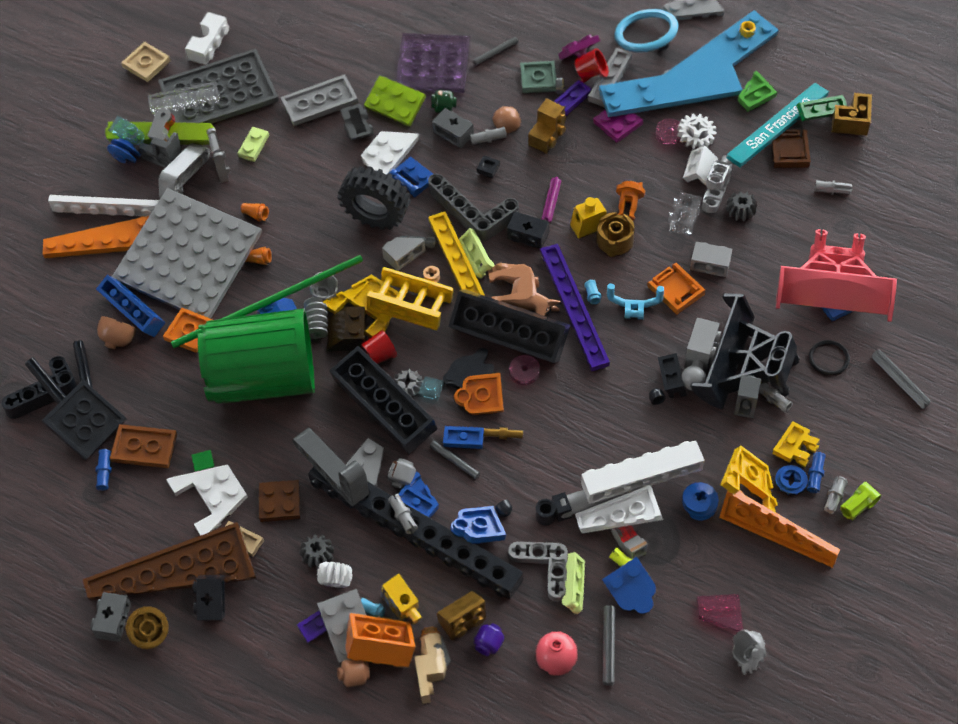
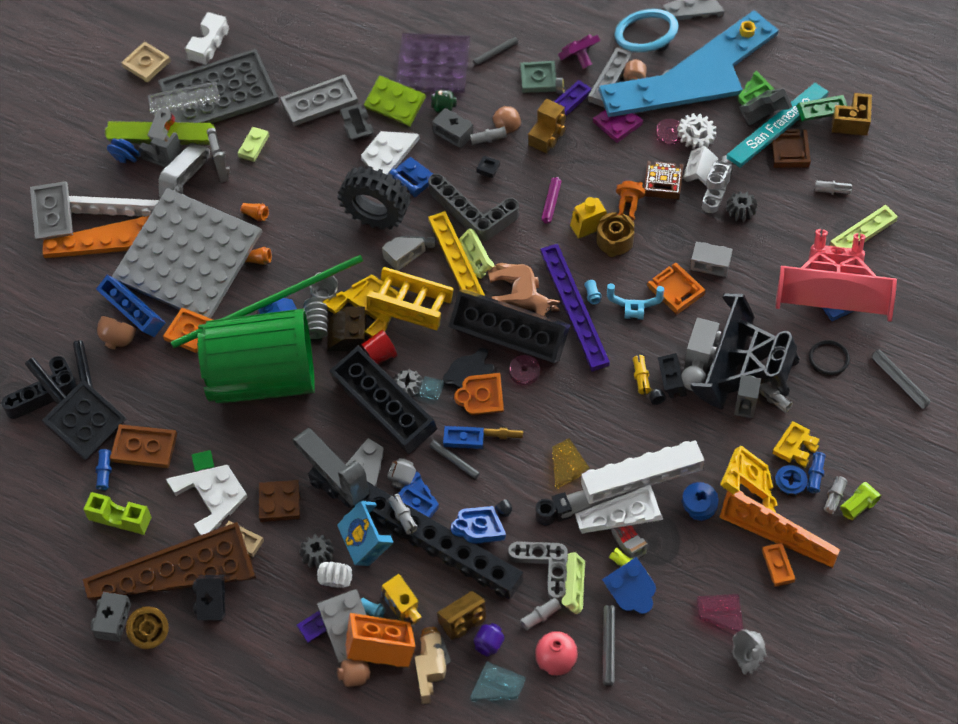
(51, 211): none -> light grey plate
(104, 511): none -> lime arch
(124, 129): clear light blue piece -> none
(361, 535): none -> dark azure panel
(431, 269): light nougat bush -> none
(497, 684): none -> clear light blue wing
(528, 230): black brick -> none
(540, 614): none -> light grey pin
(567, 463): none -> clear yellow wing
(591, 65): red hat -> none
(634, 70): none -> nougat head
(641, 374): none -> yellow pin
(664, 175): none -> reddish brown container
(685, 209): clear brick -> none
(765, 104): none -> dark grey panel
(778, 564): none -> orange plate
(869, 227): none -> yellowish green plate

